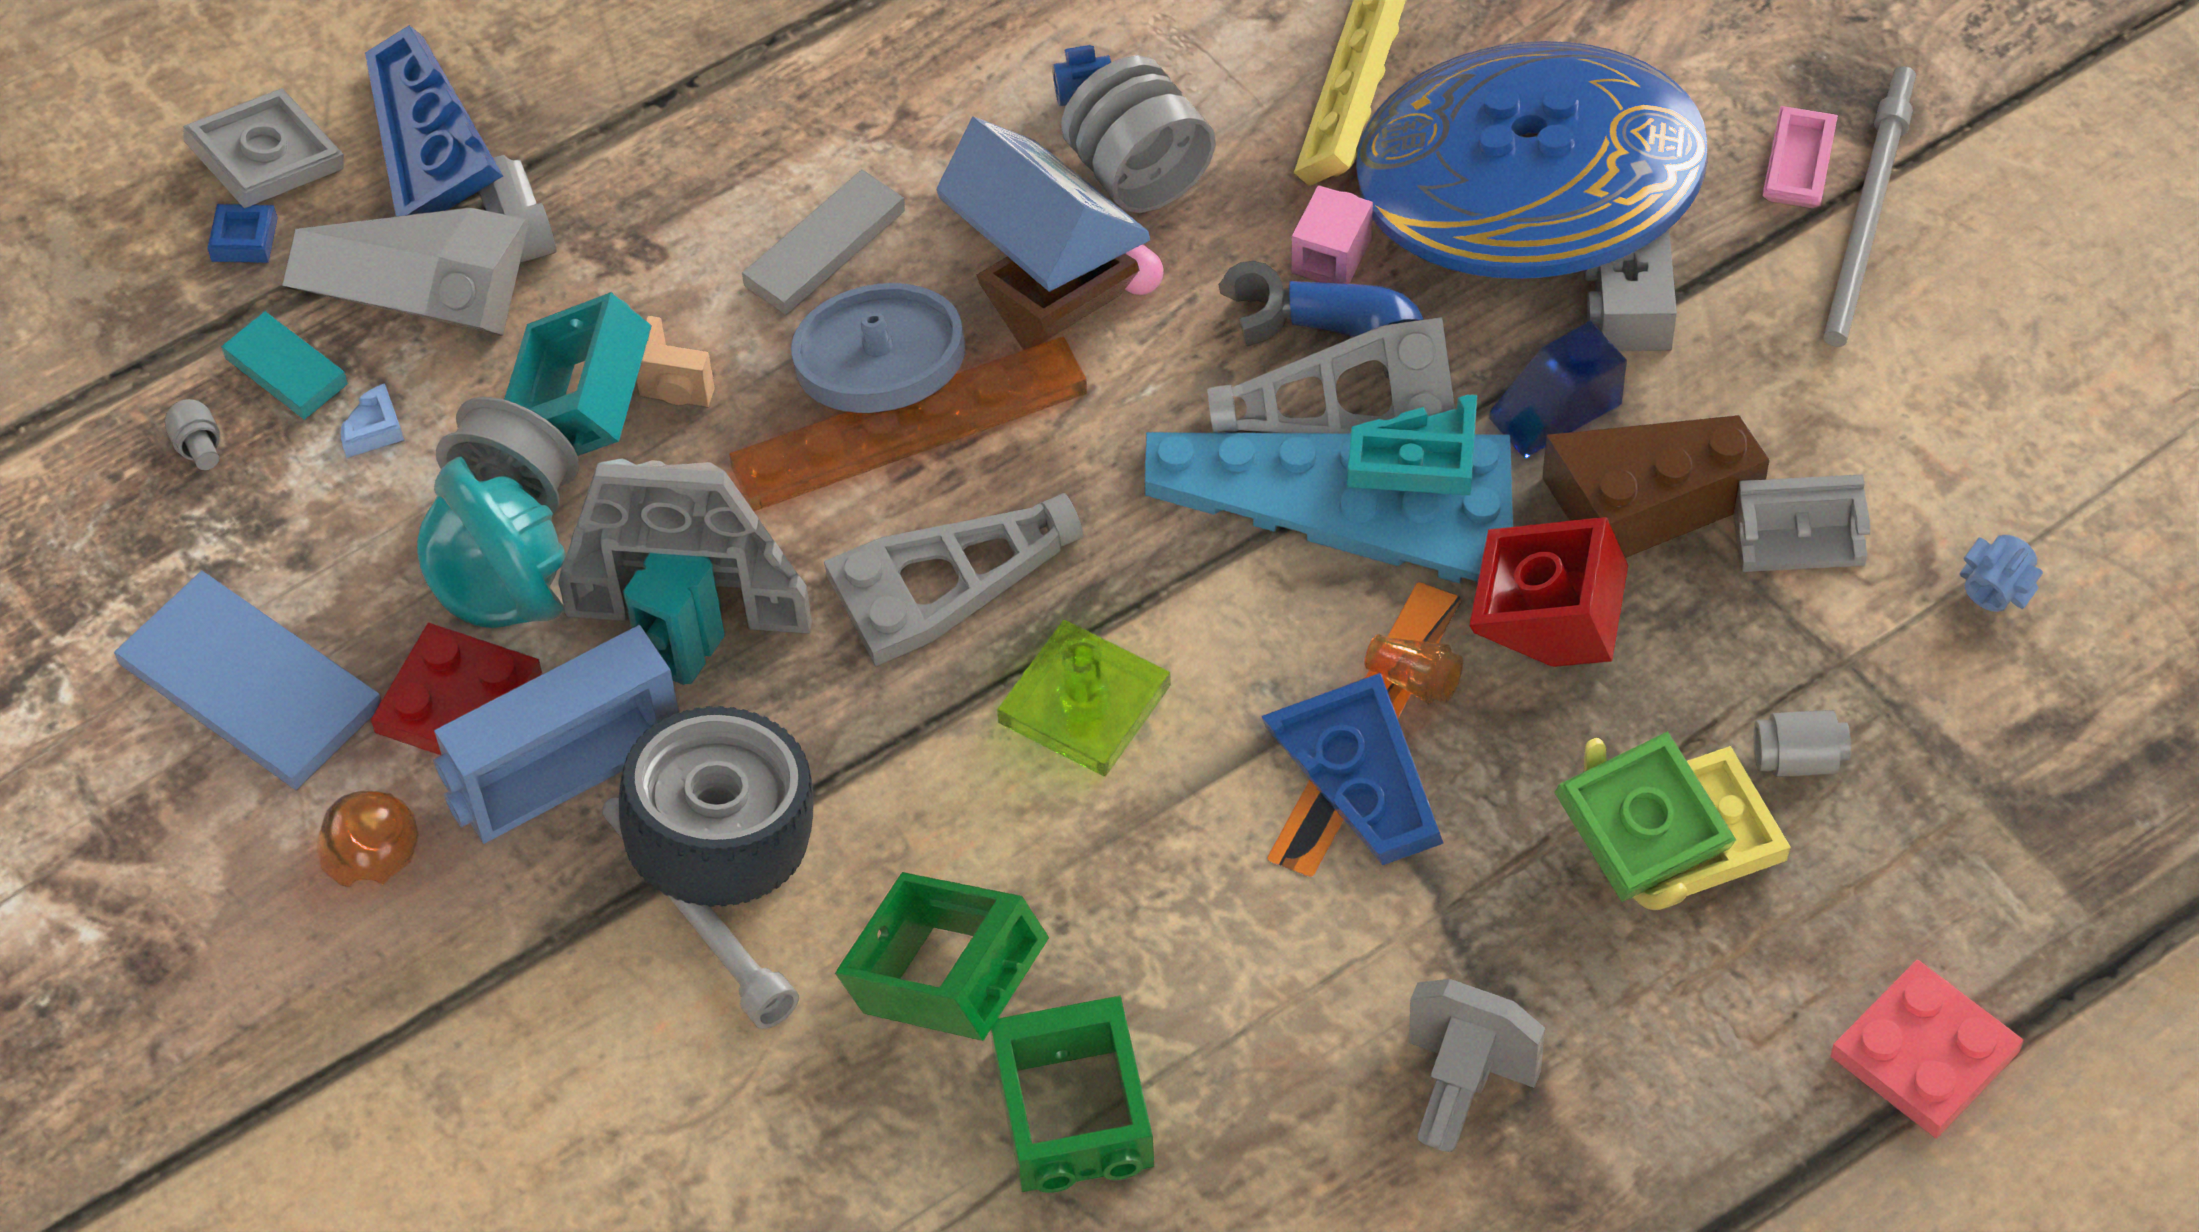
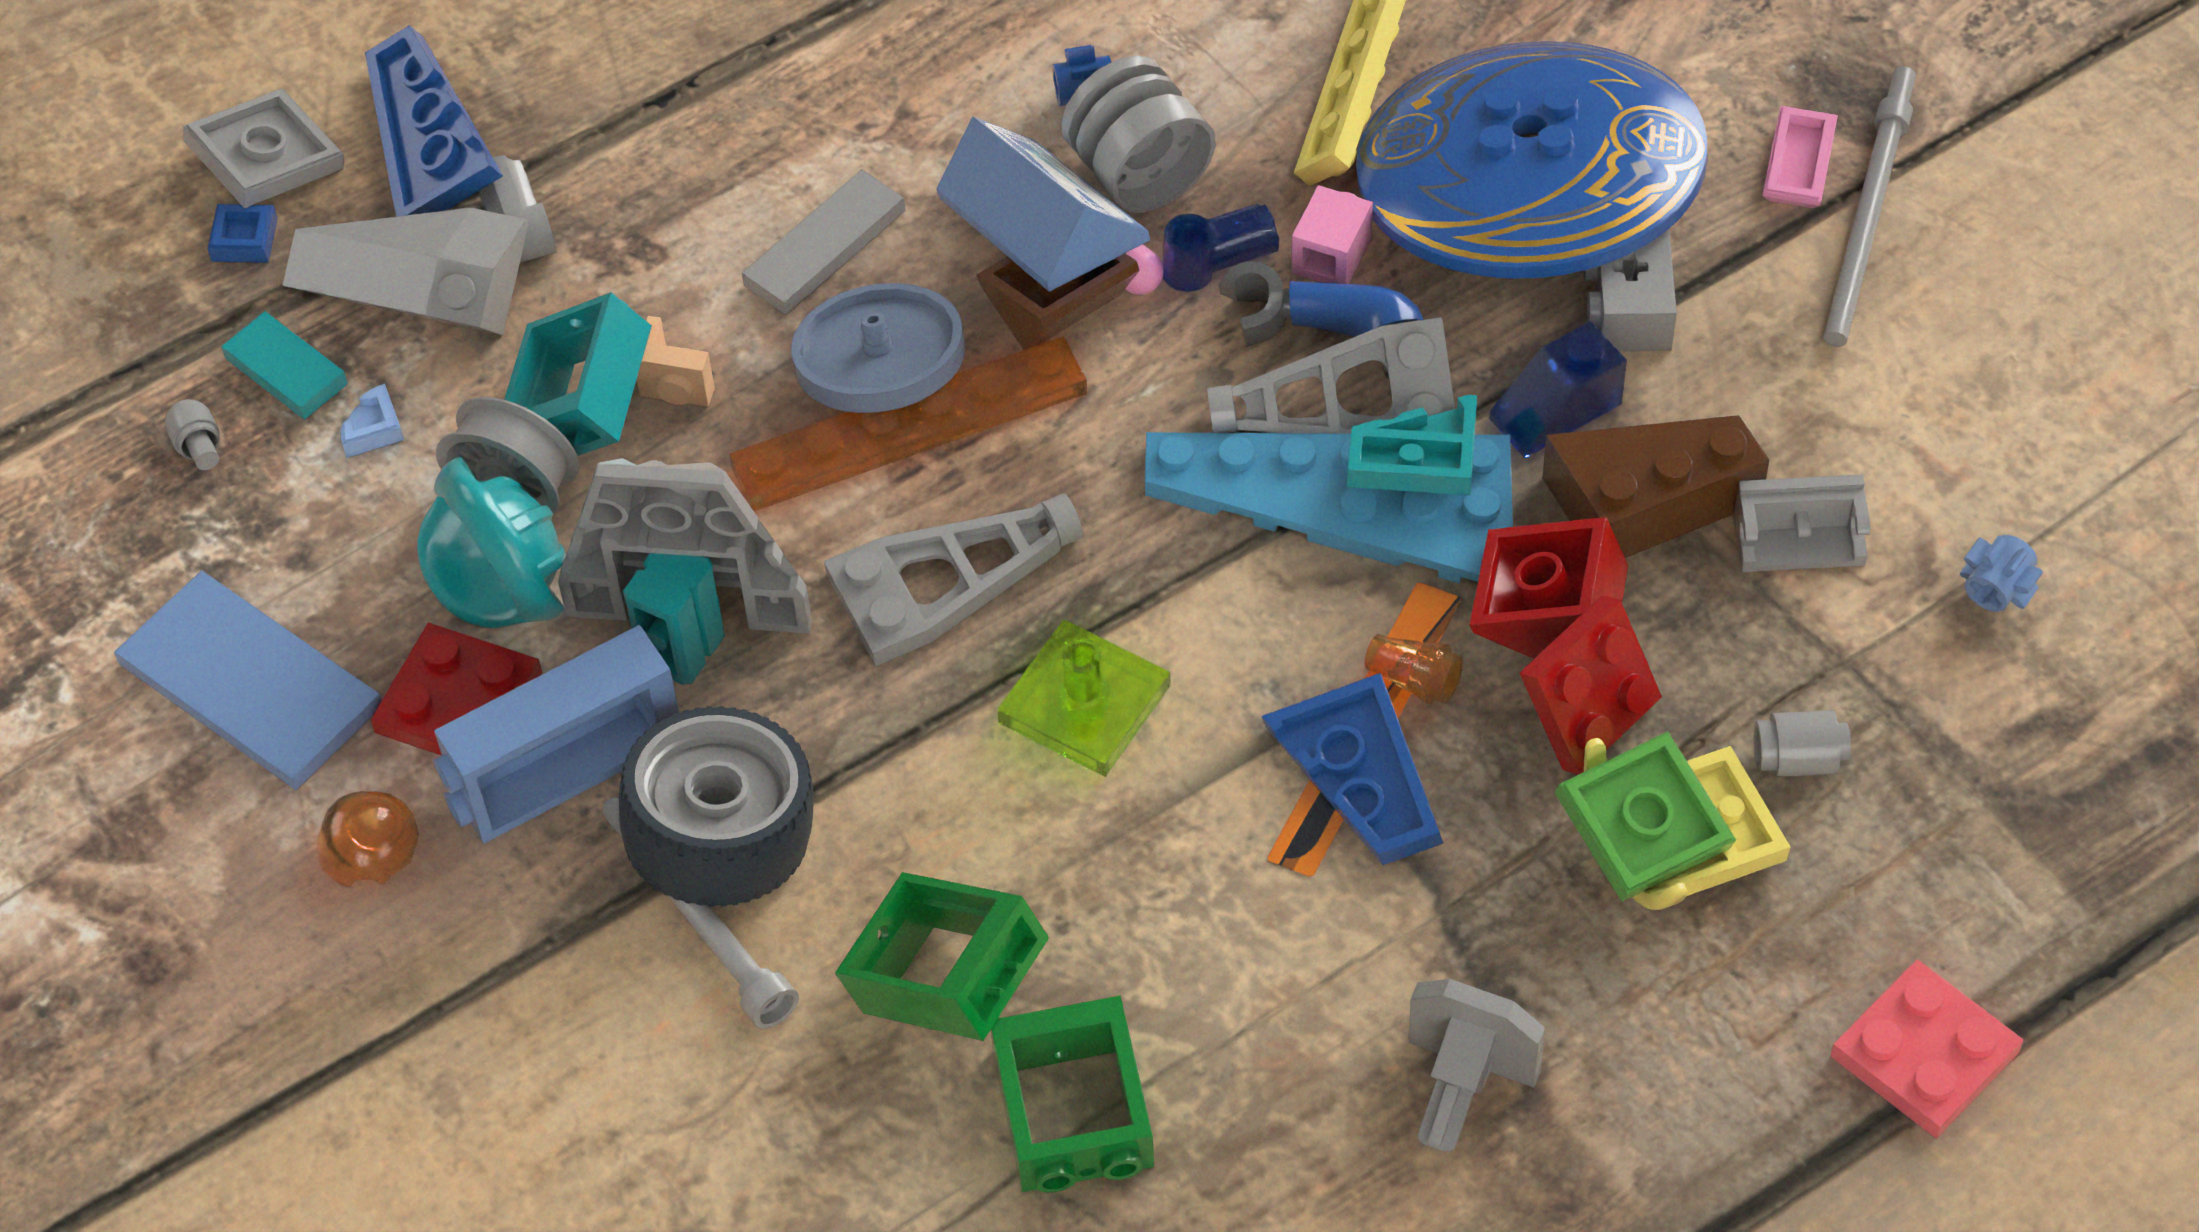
(1201, 246): none -> clear blue piece
(1590, 682): none -> red plate

